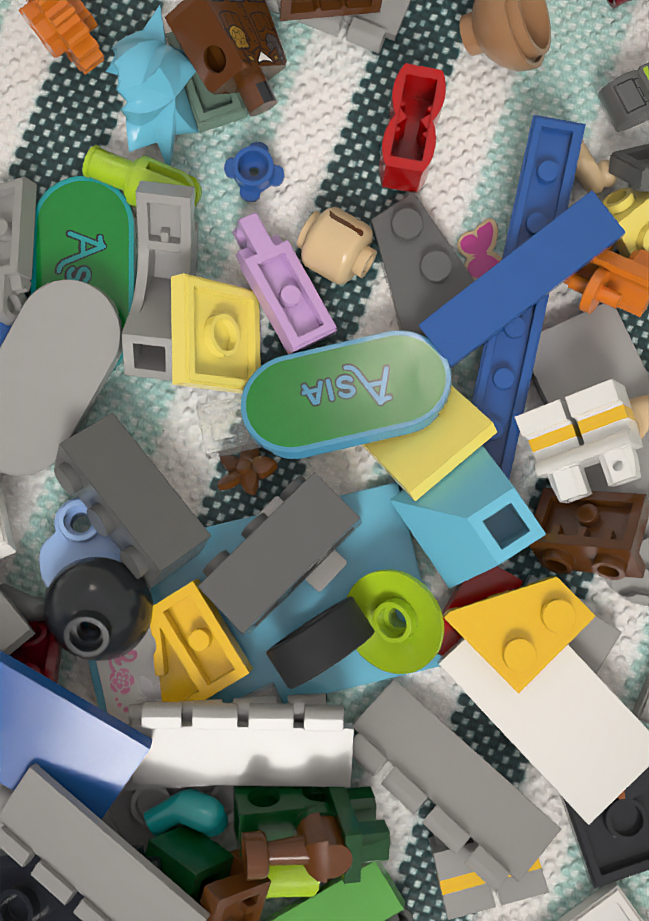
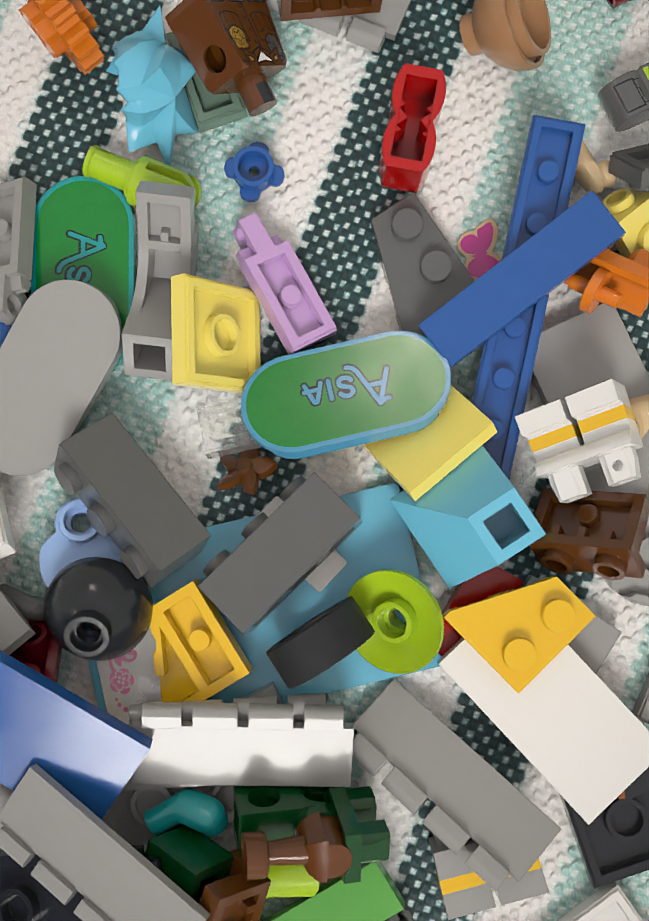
(336, 245): tan head -> none

